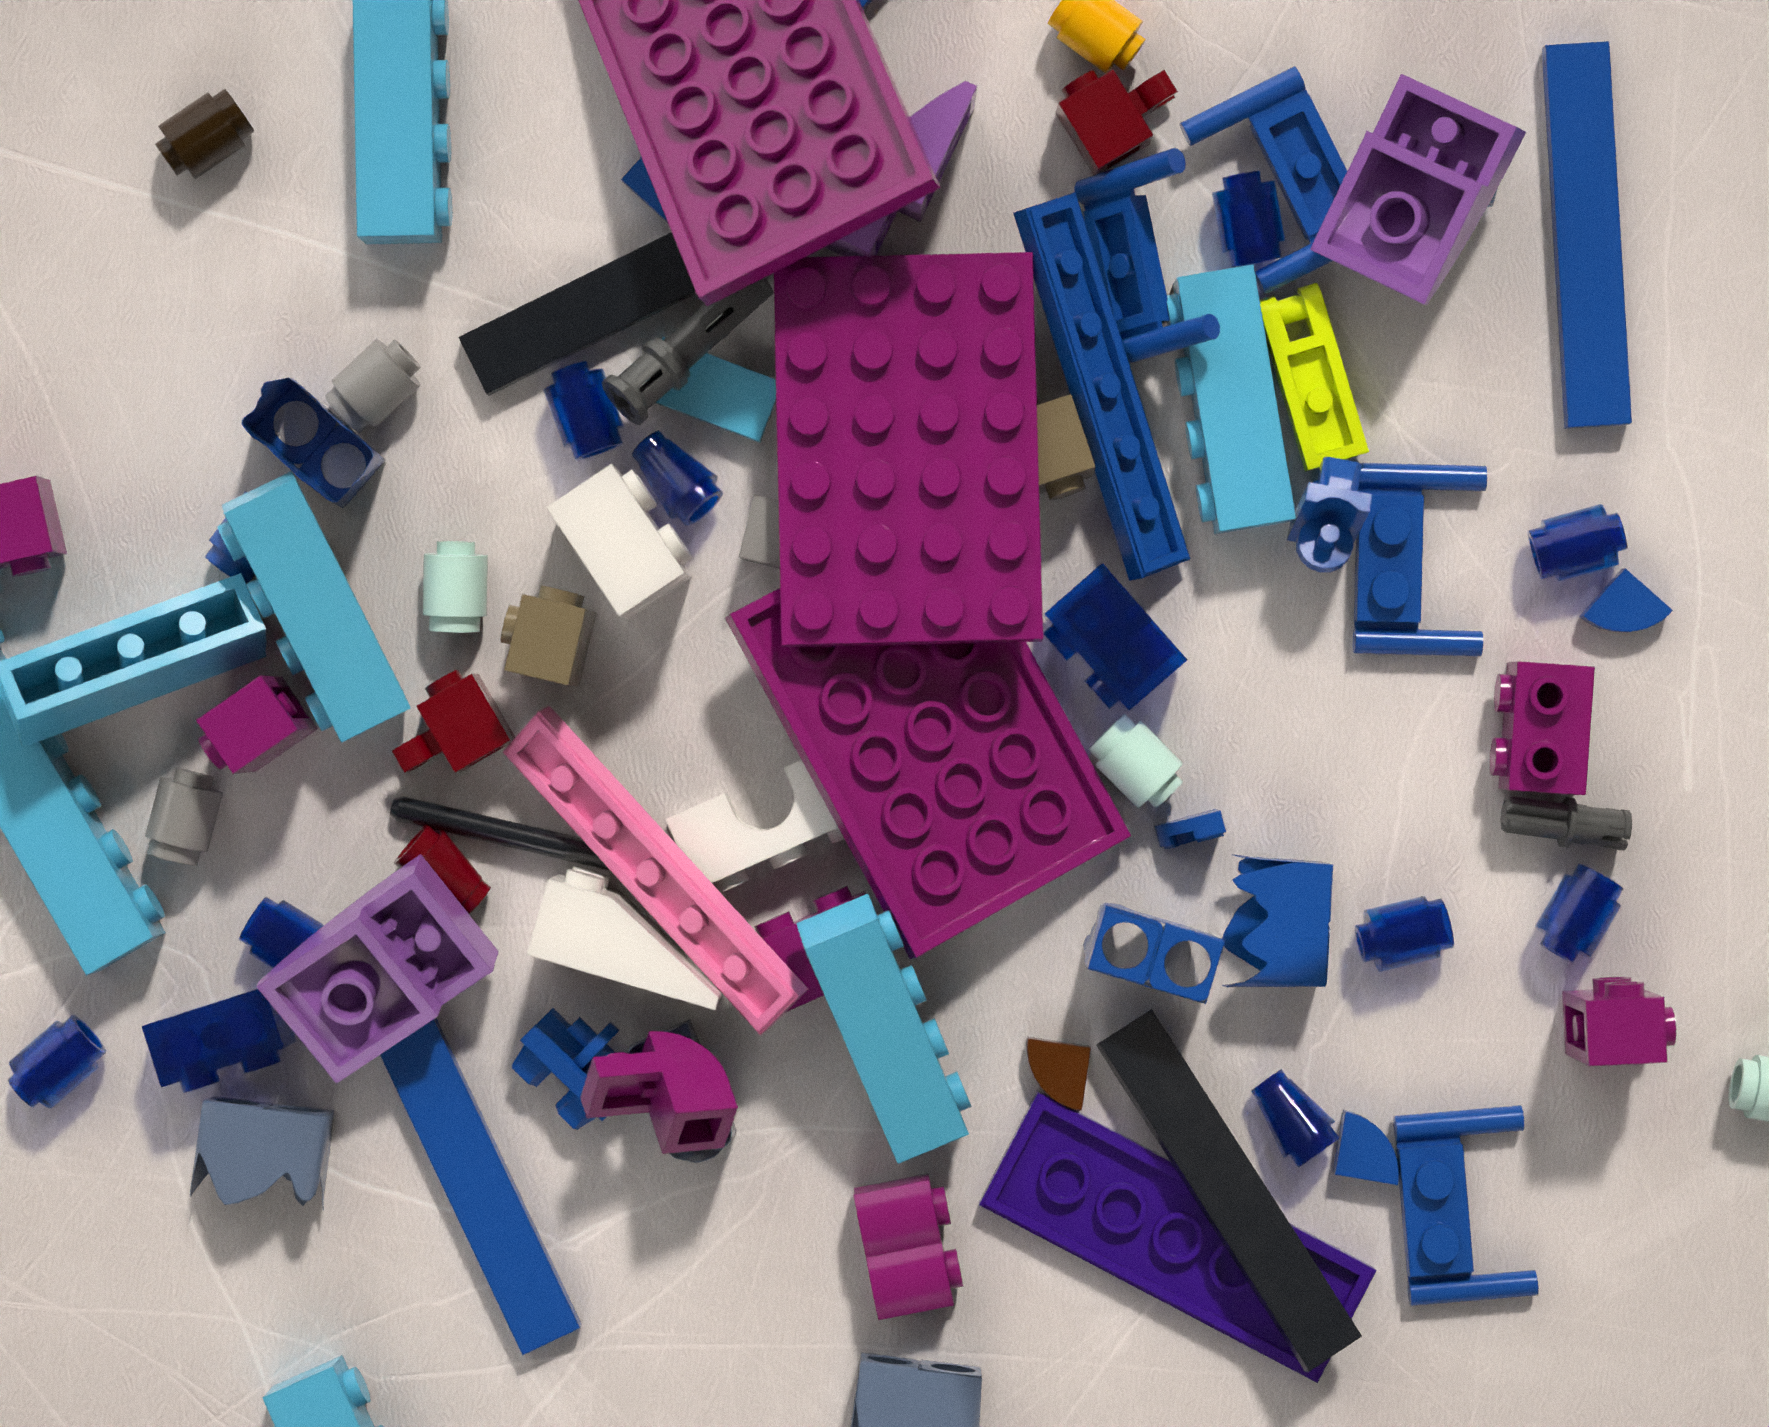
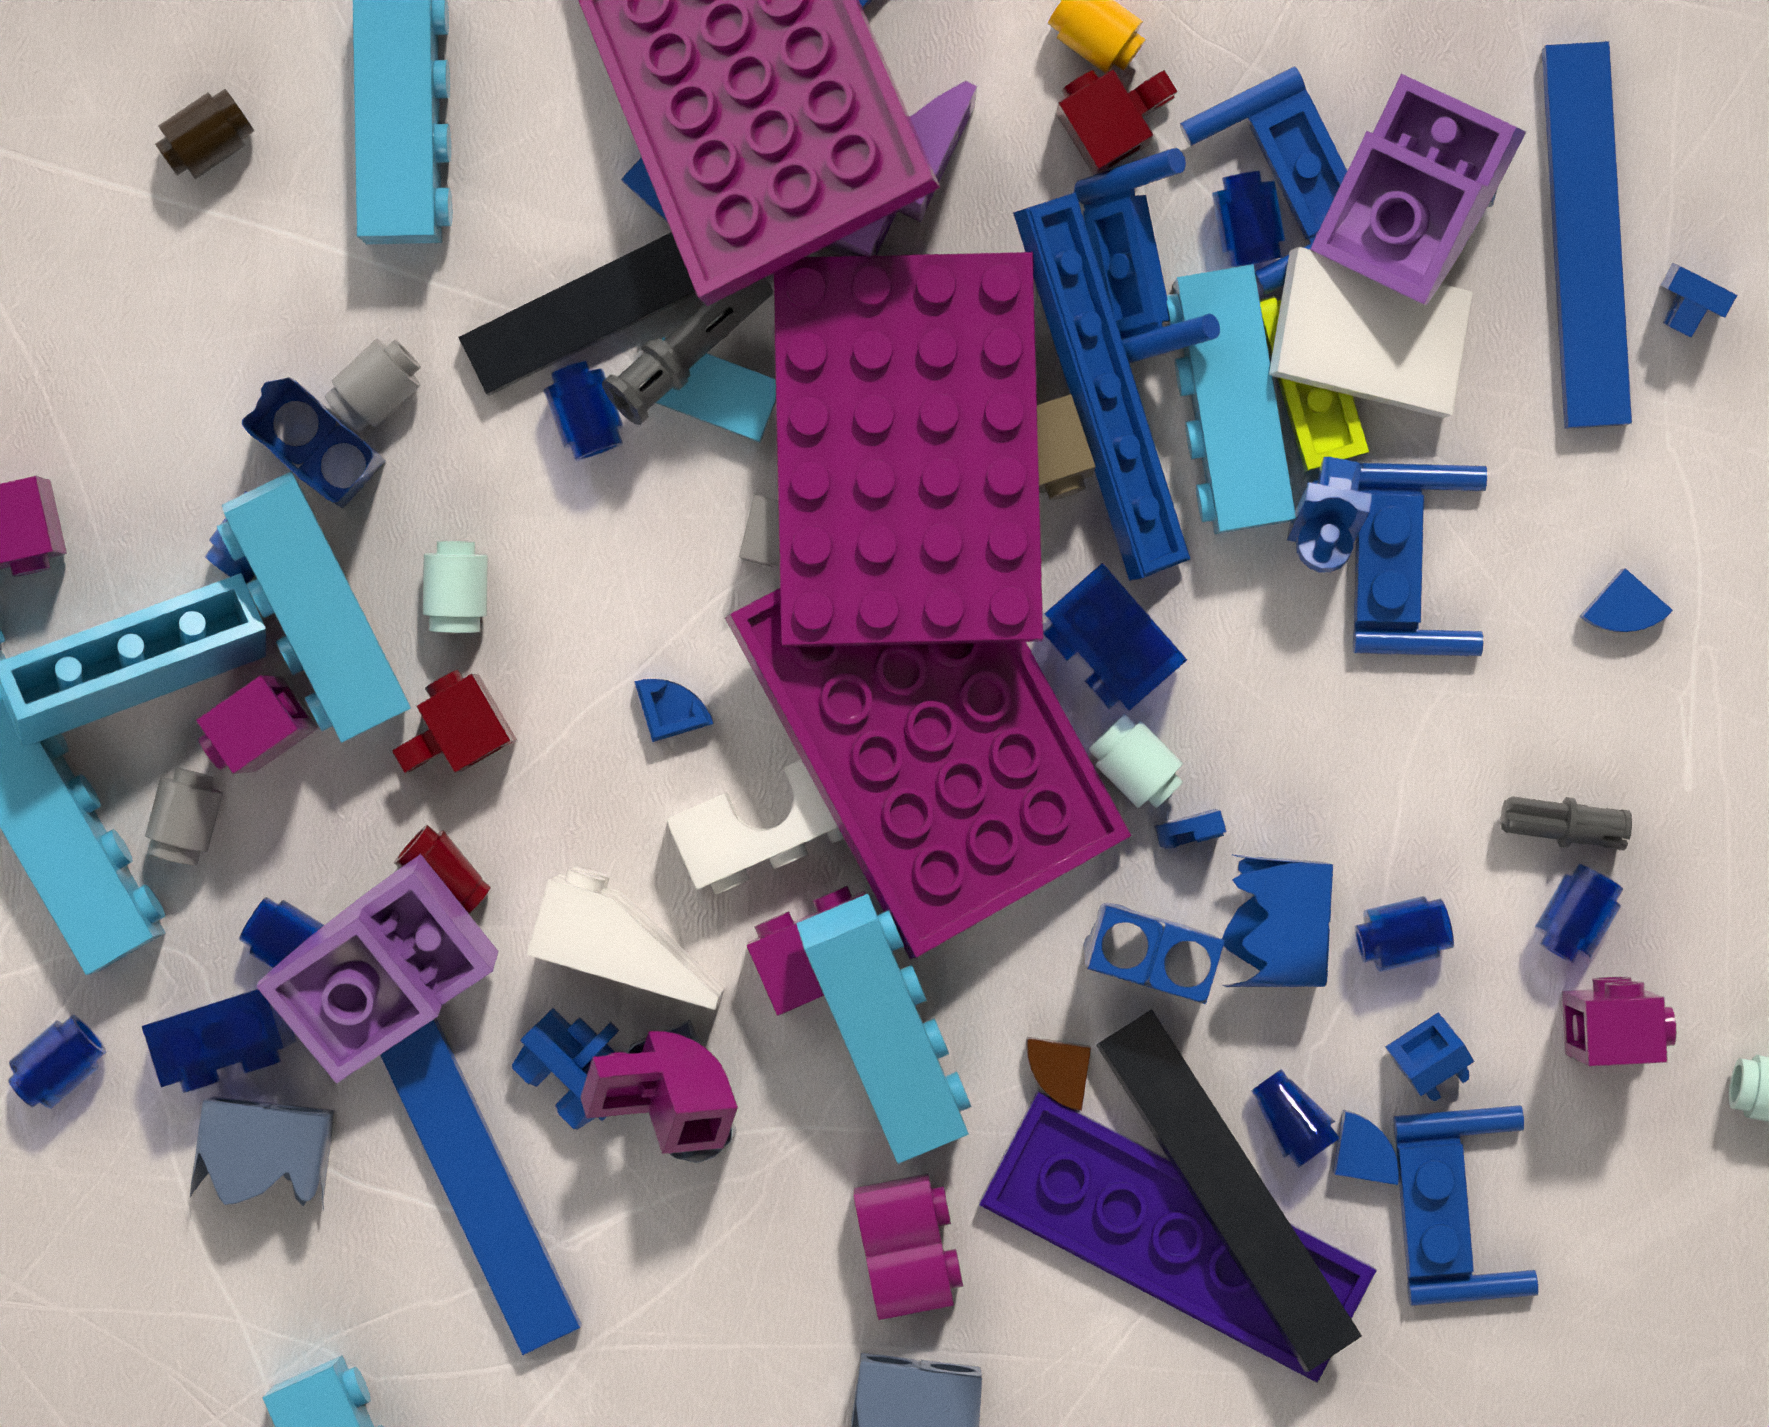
(494, 830): black bar -> none
(548, 636): dark tan brick -> none
(620, 541): white brick -> none
(655, 870): bright pink tile -> none
(671, 708): none -> blue tile
(677, 478): clear blue cone -> none
(1367, 338): none -> white tile
(1431, 1056): none -> blue tile
(1543, 727): magenta brick -> none
(1577, 543): clear blue brick -> none
(1693, 299): none -> blue tile

